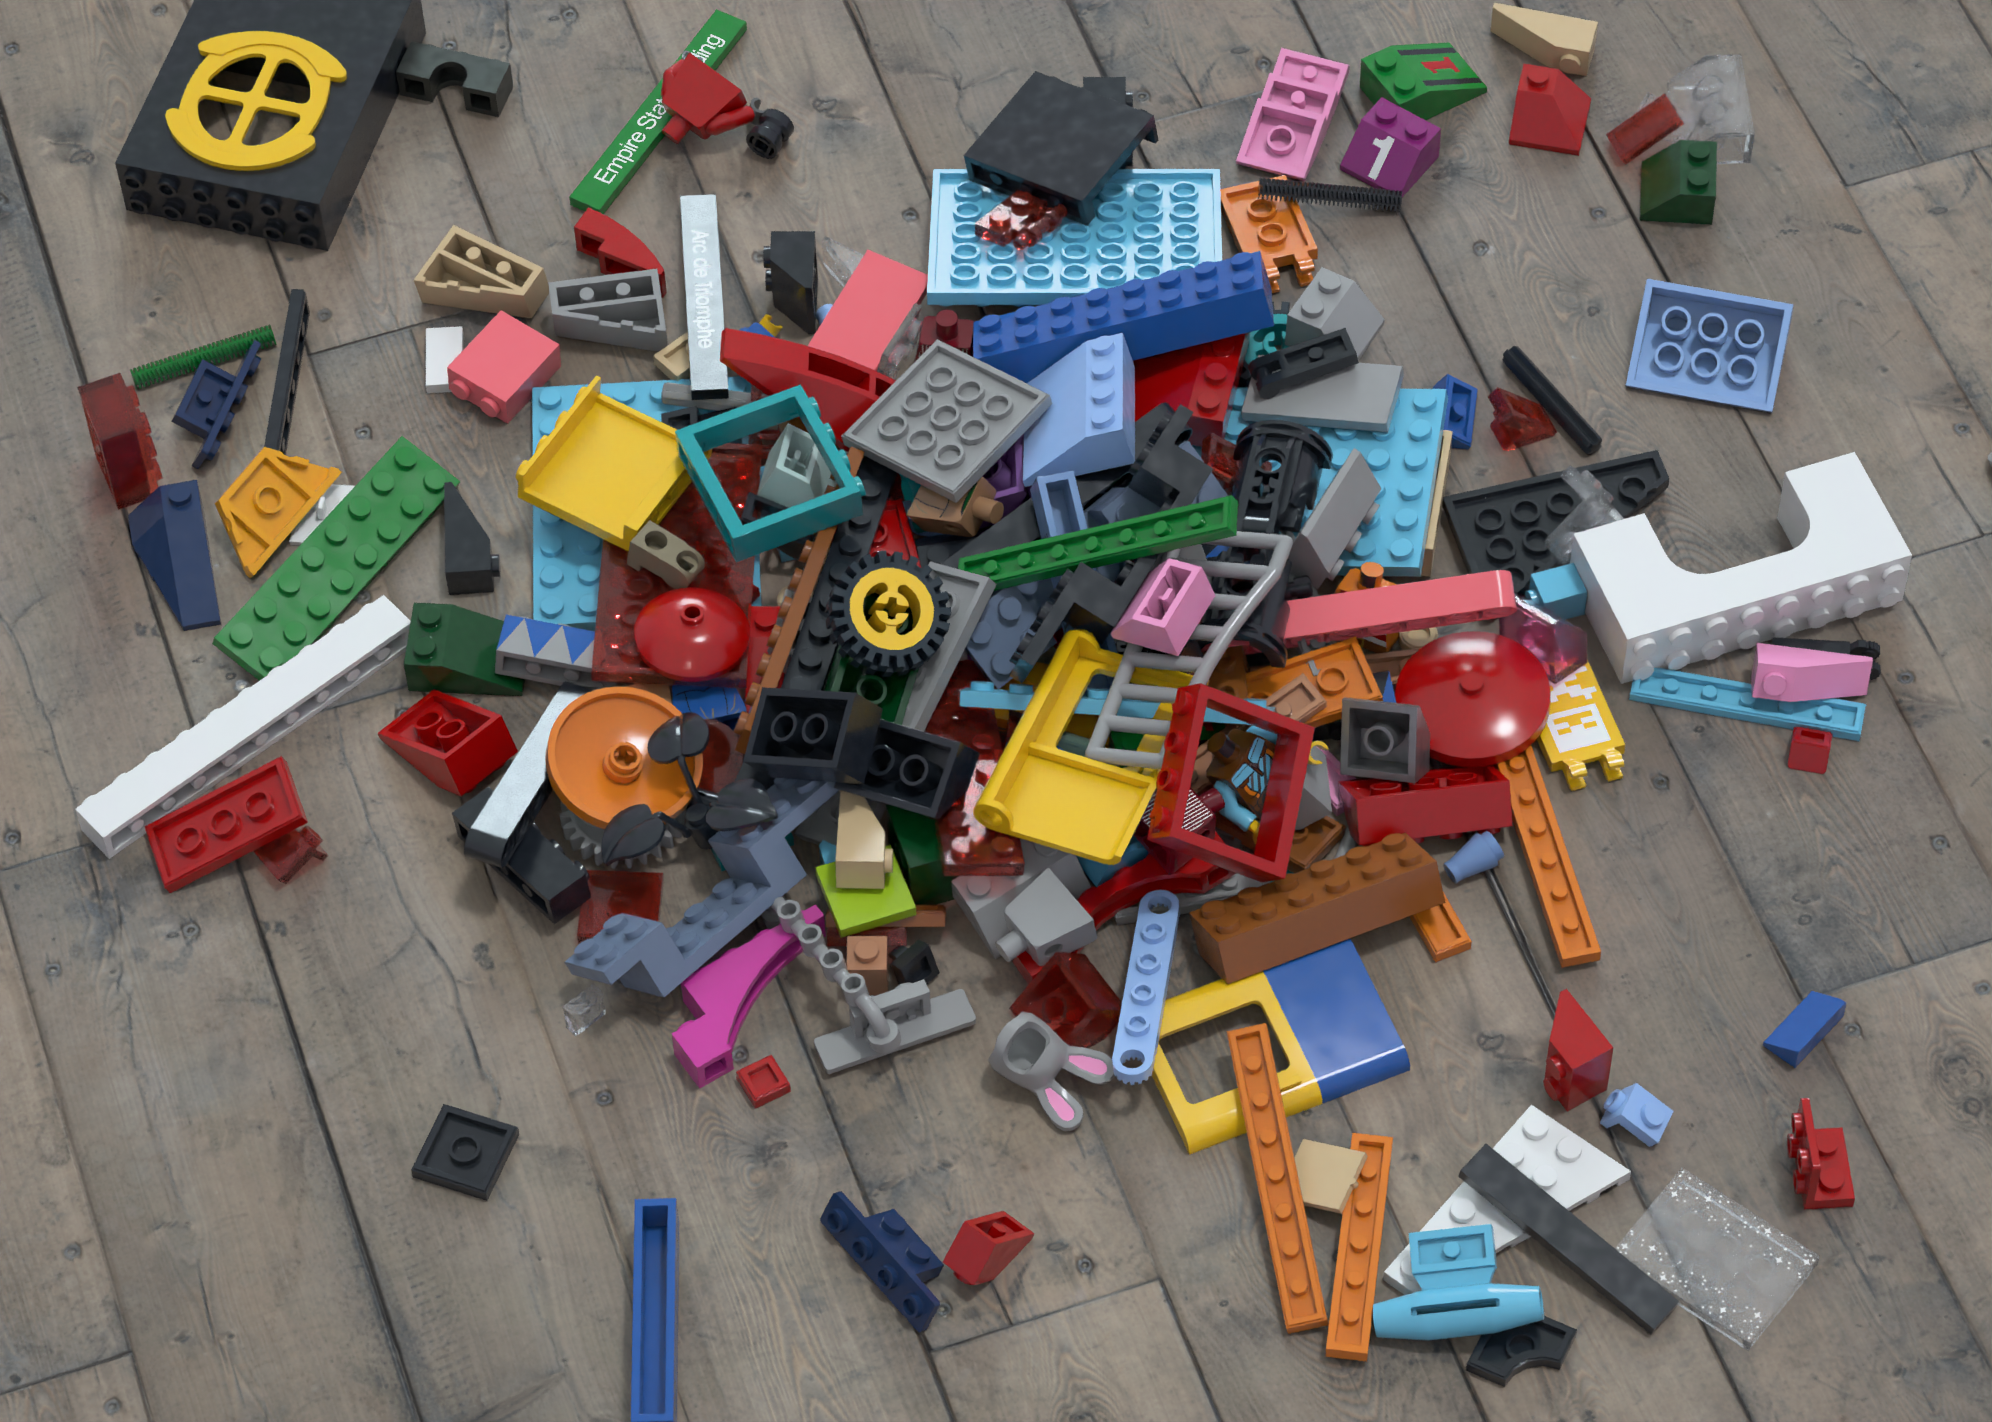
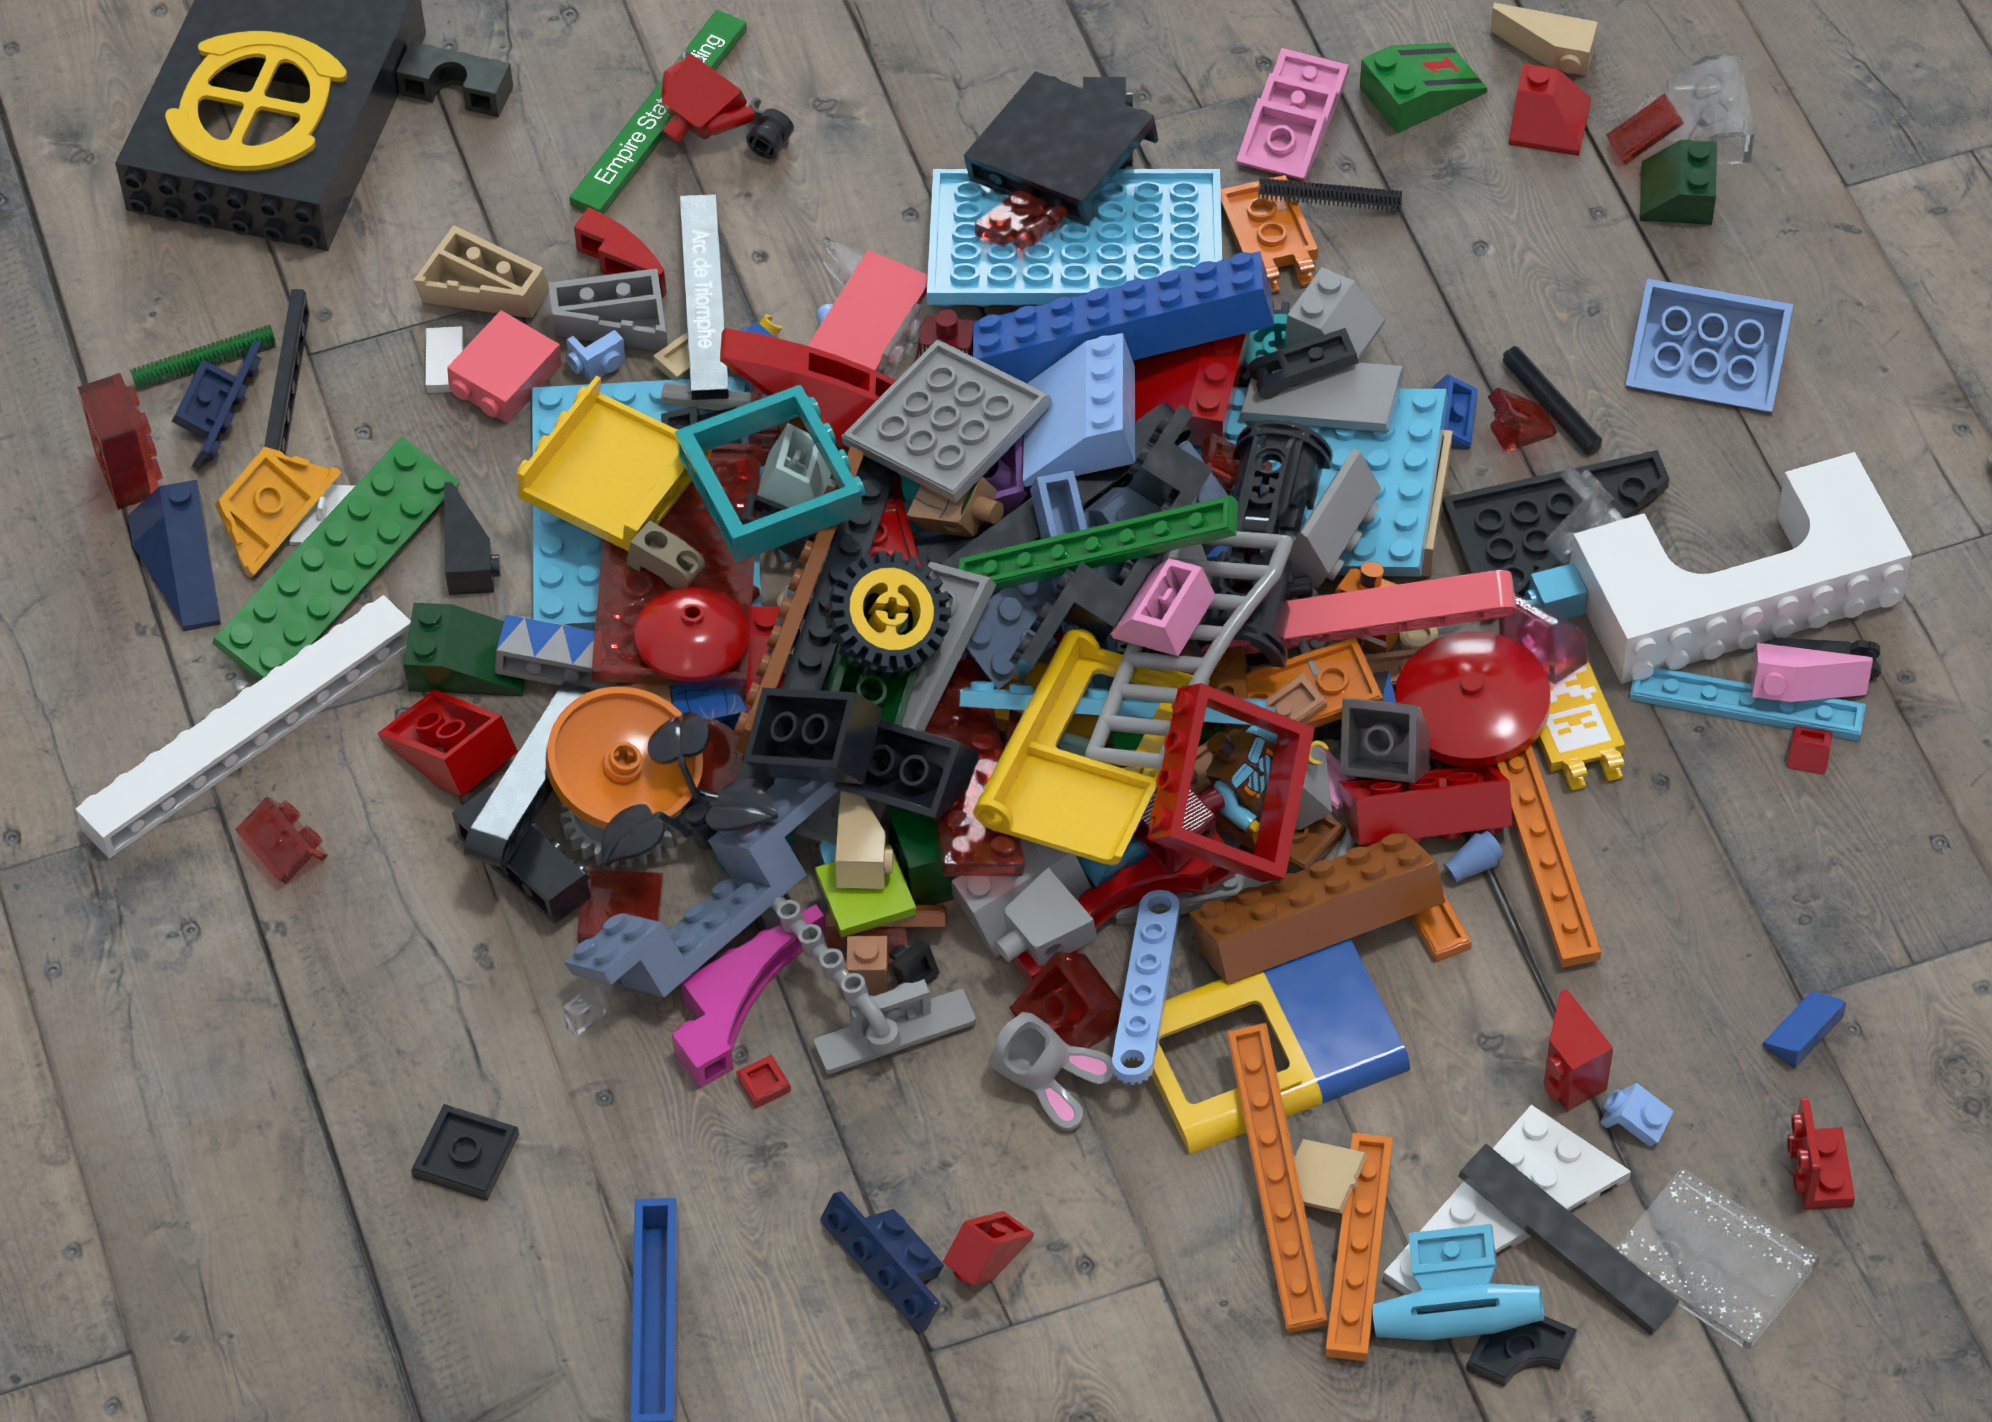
(225, 824): red tile -> none
(597, 358): none -> light blue bracket
(793, 276): black slope -> none
(1391, 148): magenta slope -> none

